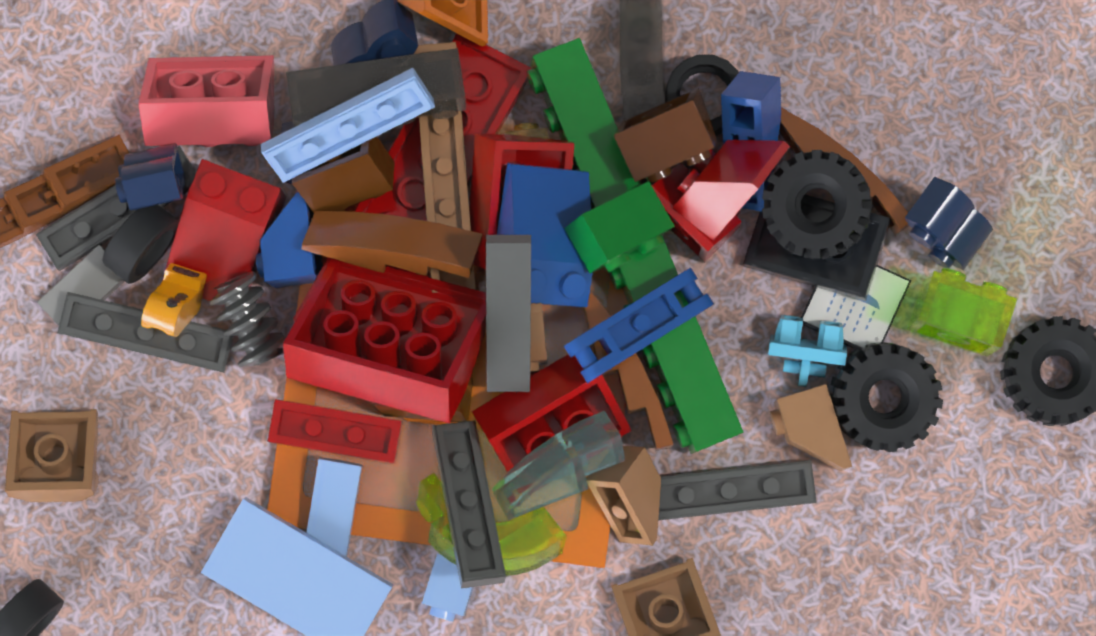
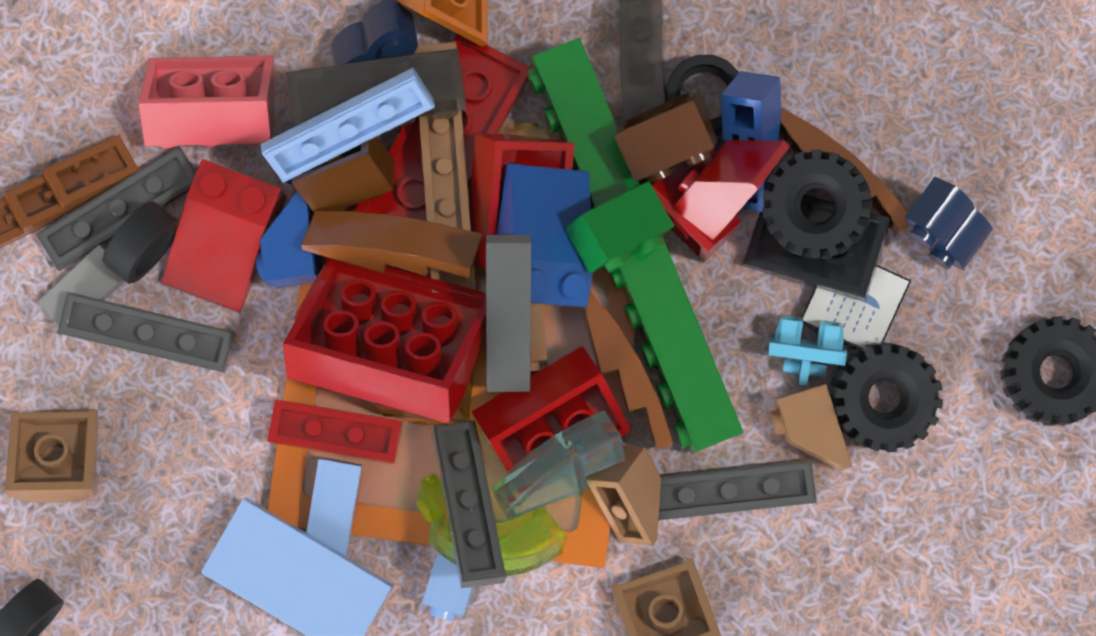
(151, 177): dark blue brick -> none
(174, 300): light orange leg -> none
(247, 320): dark grey piece -> none
(639, 325): blue plate -> none
(962, 312): clear neon green brick -> none

